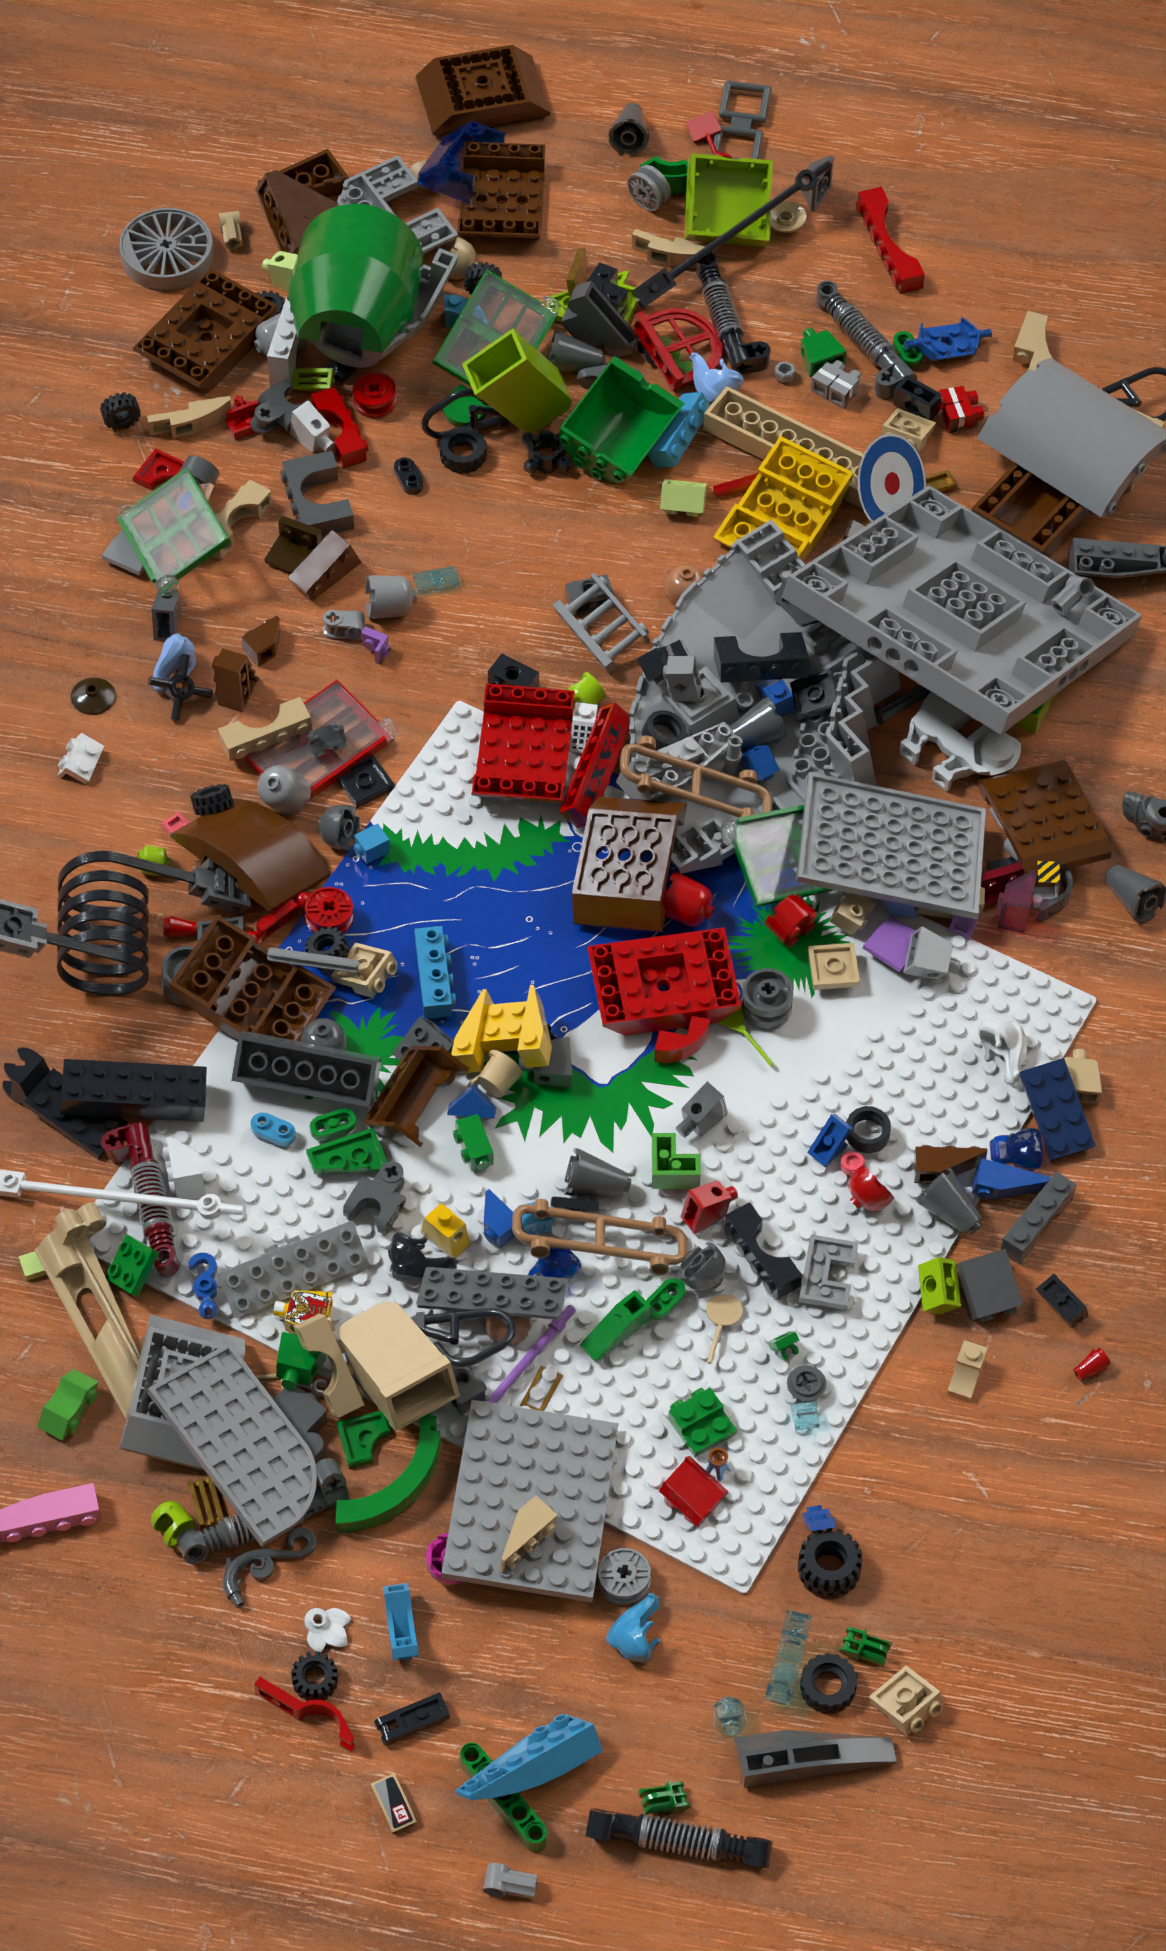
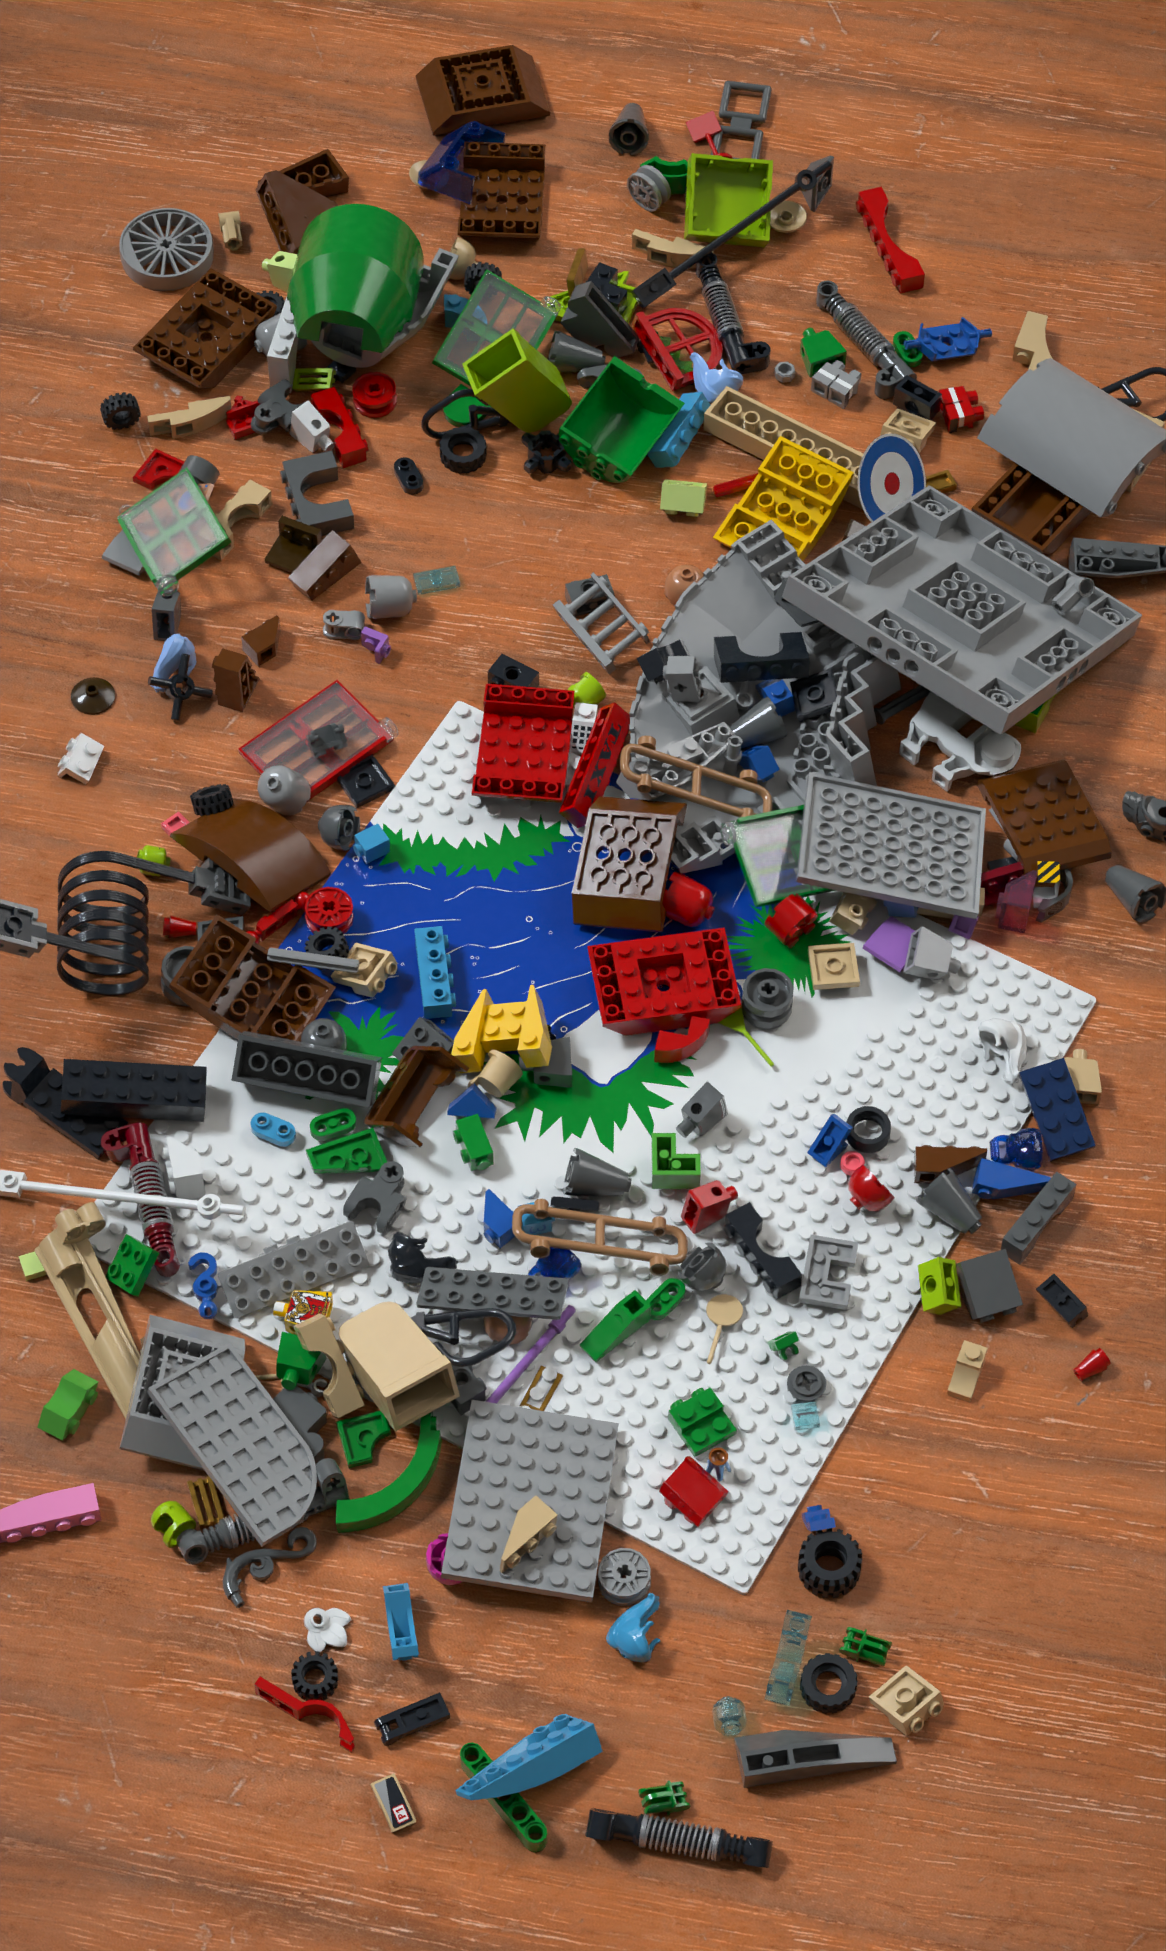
(242, 740): tan arch -> none
(387, 182): light grey slope -> none
(442, 1227): yellow torso -> none
(502, 1881): light grey piece -> none
(666, 719): black tyre -> none

